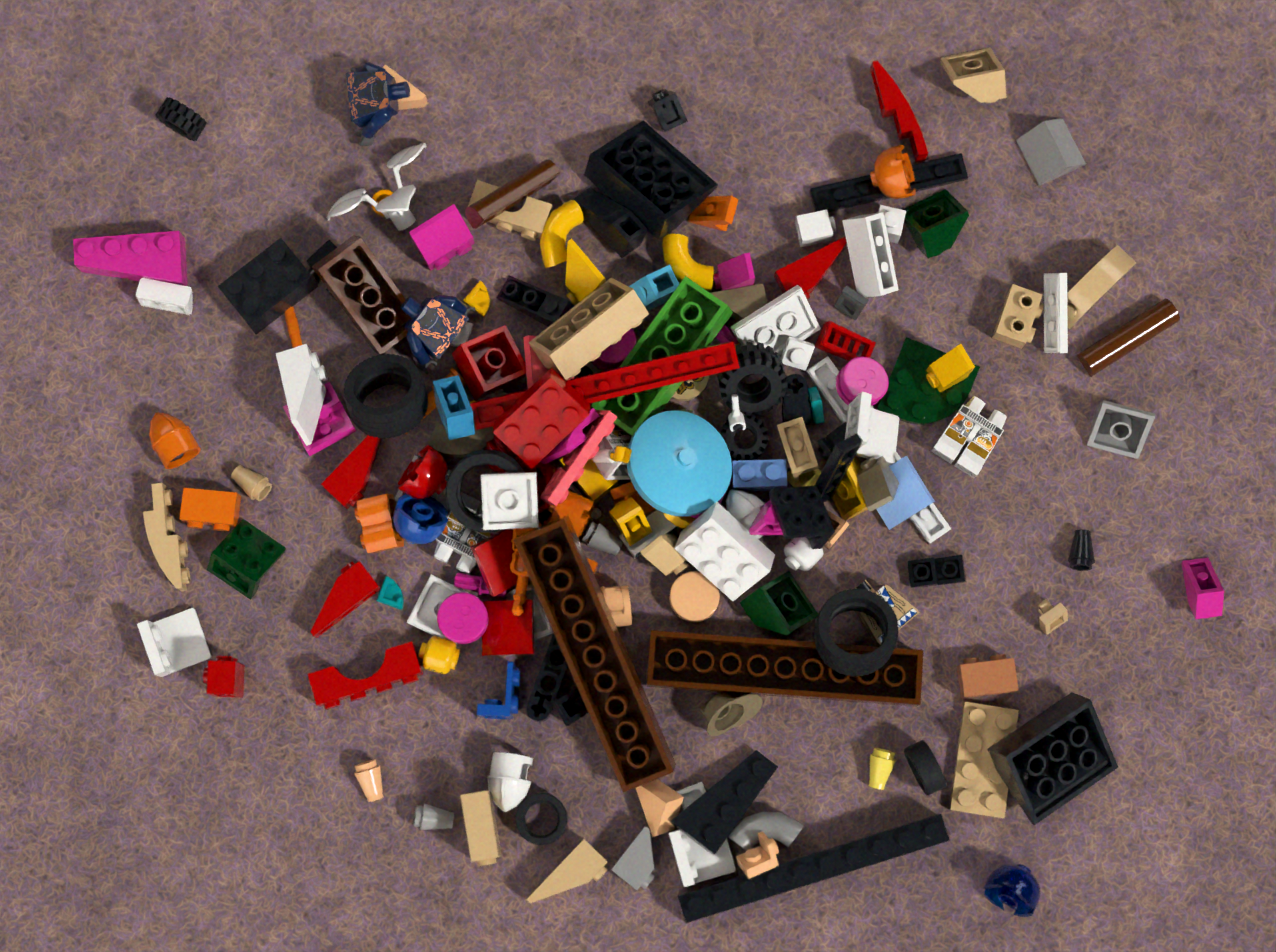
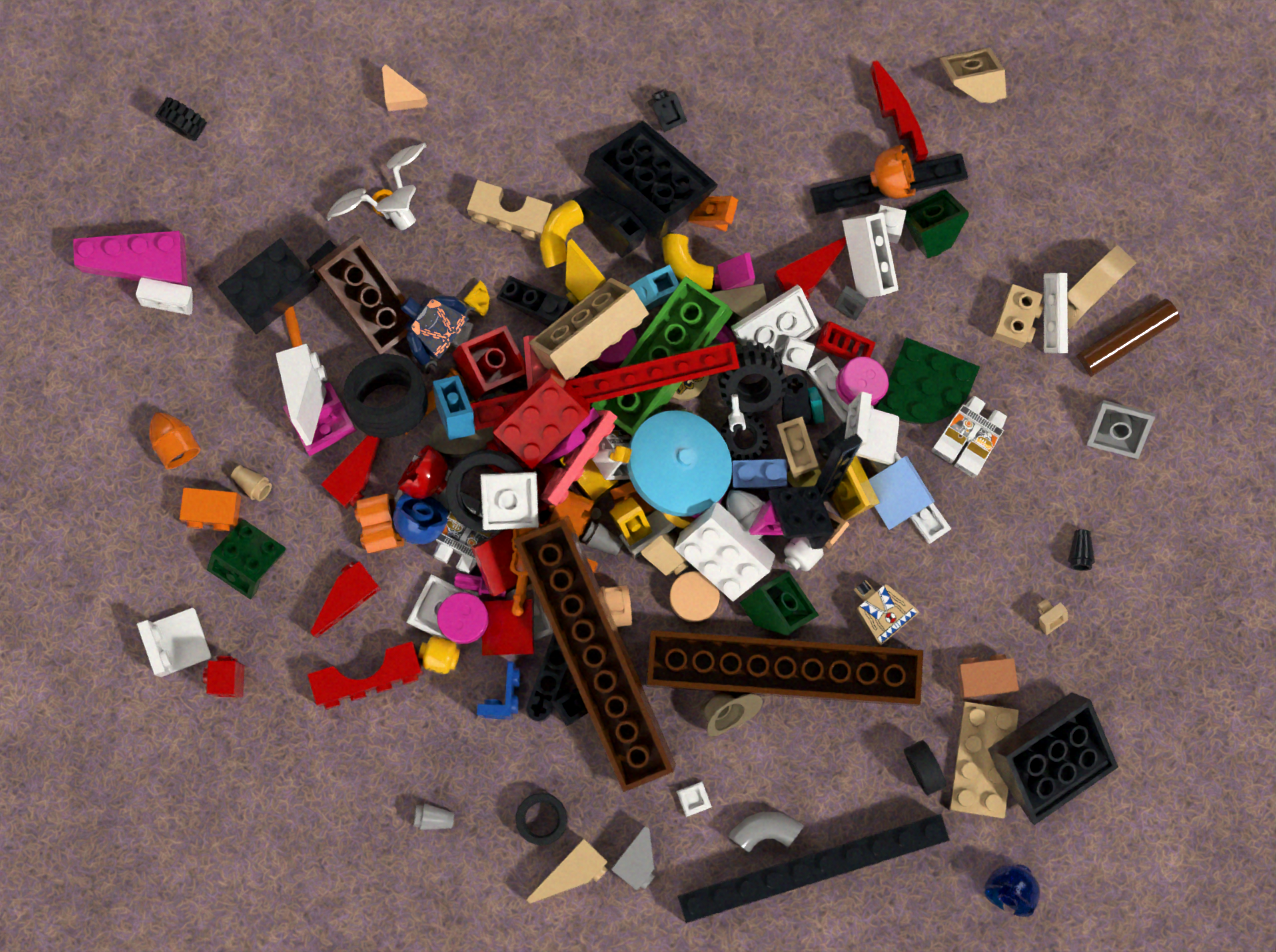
(167, 548): tan slope -> none
(370, 780): light nougat cone -> none
(373, 99): dark blue torso -> none
(391, 594): teal tile -> none
(442, 238): dark pink slope -> none
(481, 827): tan brick -> none
(509, 779): white helmet -> none
(511, 193): reddish brown brick -> none
(659, 805): light nougat slope -> none
(698, 864): white bracket -> none
(721, 807): black wing -> none
(760, 858): light nougat bracket -> none
(814, 228): white brick -> none
(859, 601): black tyre -> none
(877, 482): dark tan slope -> none
(881, 765): light yellow cone -> none
(936, 571): black slope -> none
(950, 369): yellow slope -> none
(1050, 151): light grey slope -> none
(1203, 588): dark pink slope -> none

